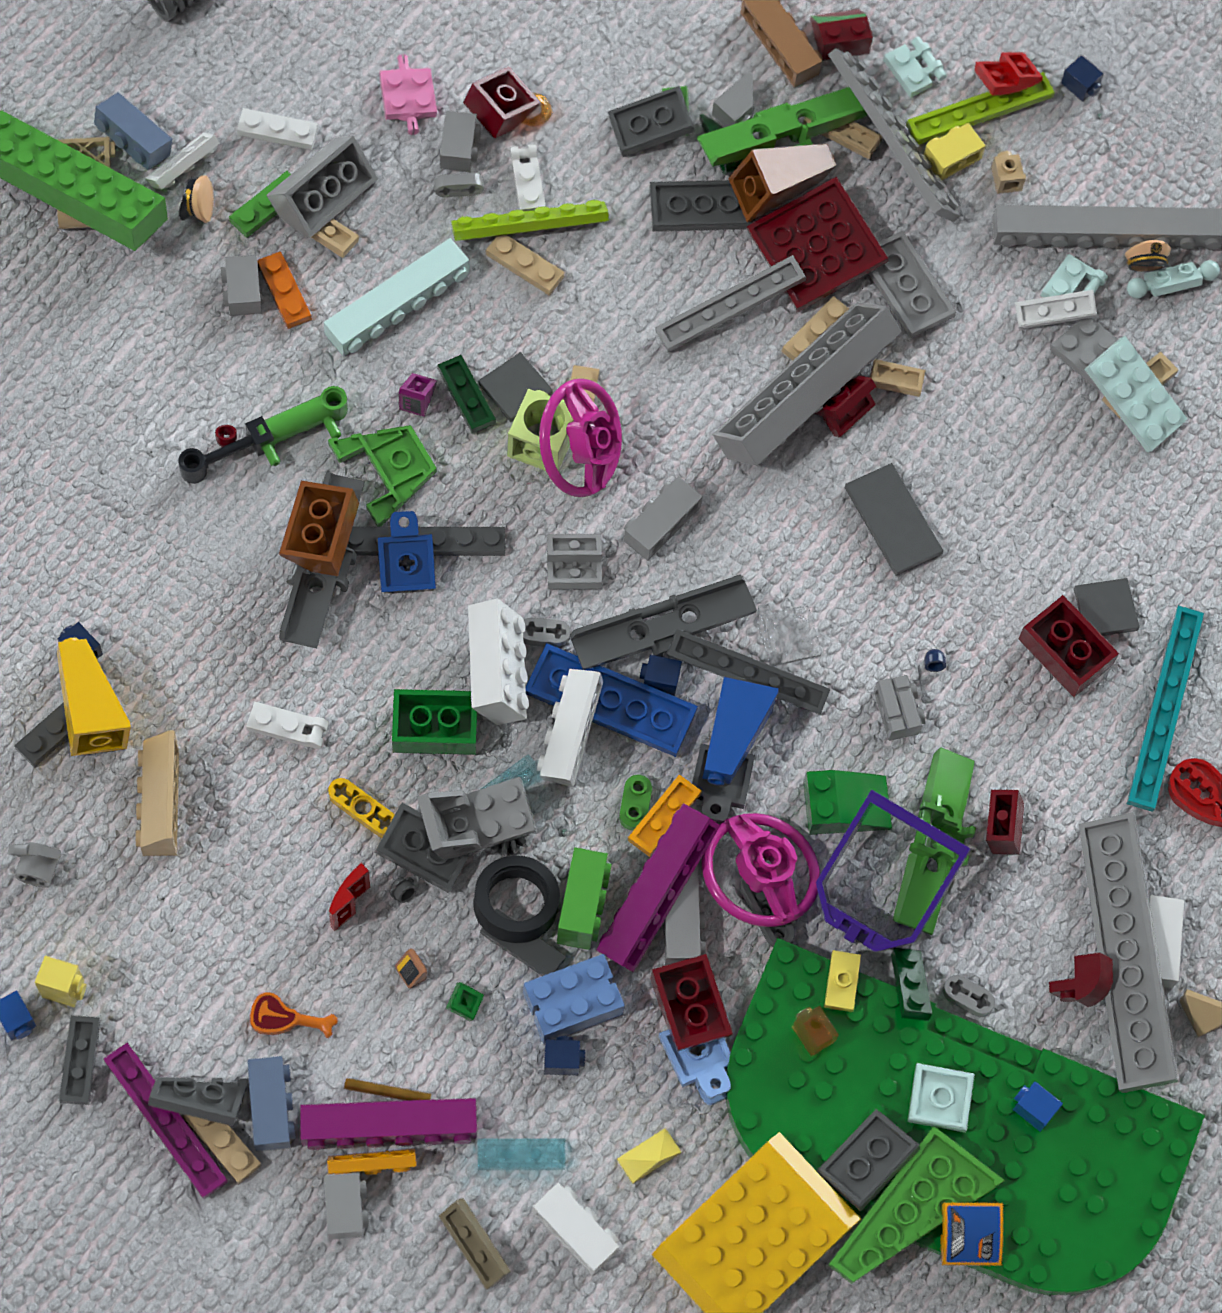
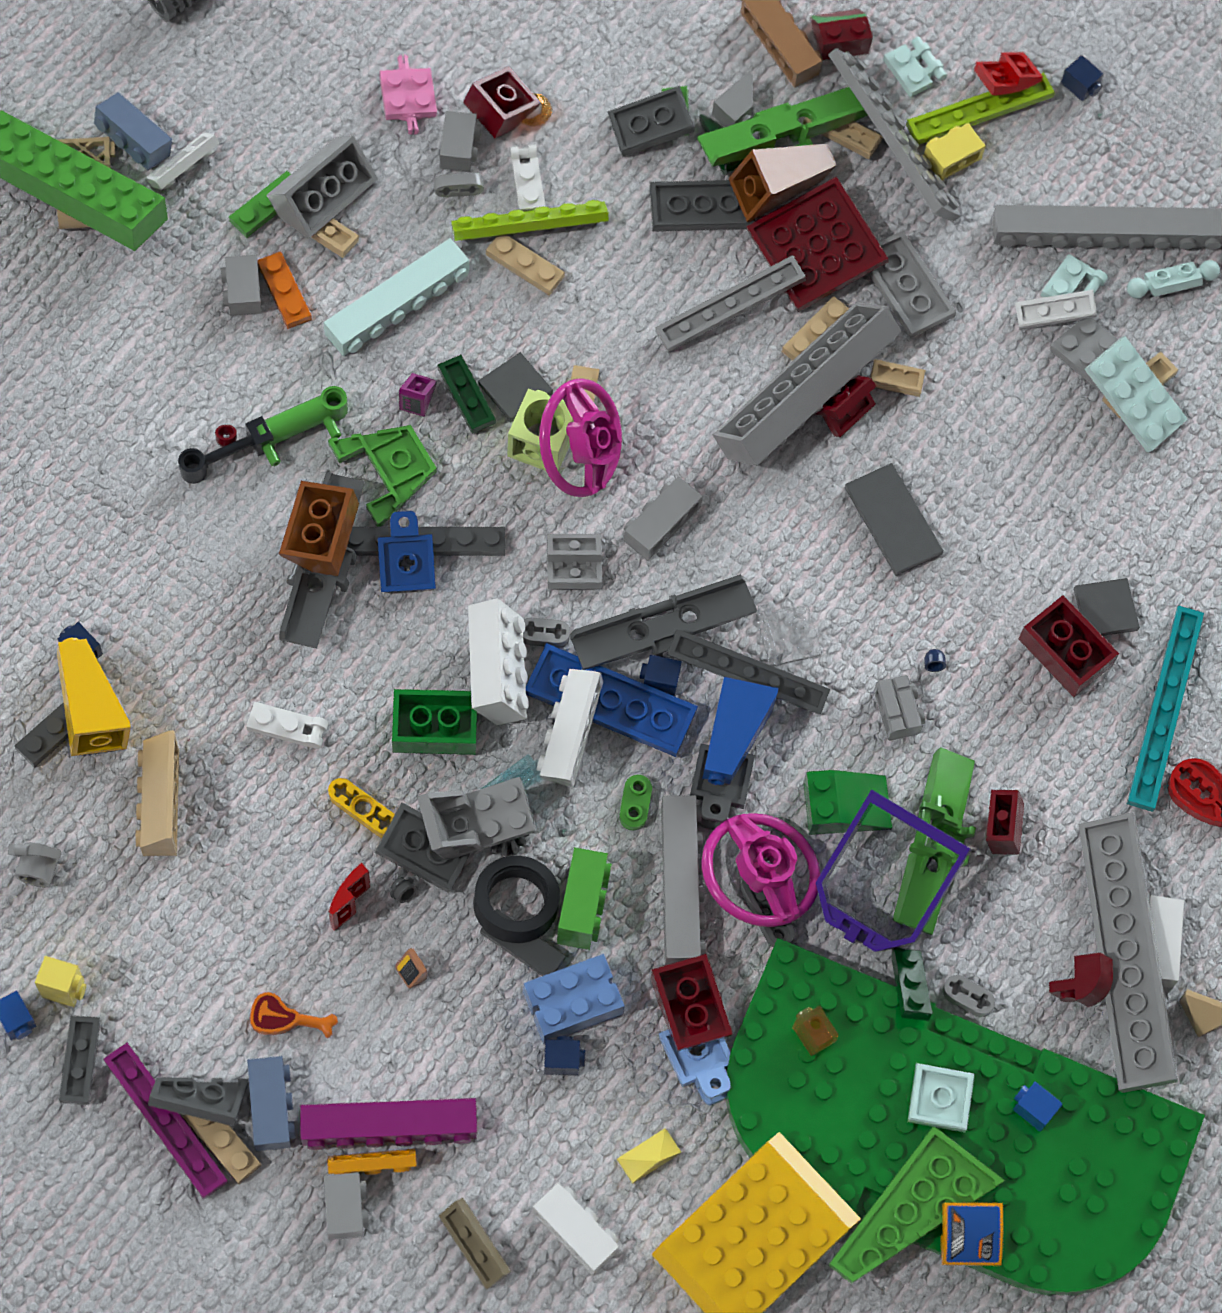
(197, 199): light nougat piece -> none
(277, 129): white plate -> none
(384, 1090): pearl gold bar -> none
(465, 1001): green tile -> none
(521, 1154): clear light blue plate -> none
(657, 887): magenta brick -> none
(660, 816): light orange plate -> none
(842, 981): light yellow plate -> none
(868, 1159): dark grey tile -> none
(1008, 172): tan brick -> none
(1148, 256): piece -> none

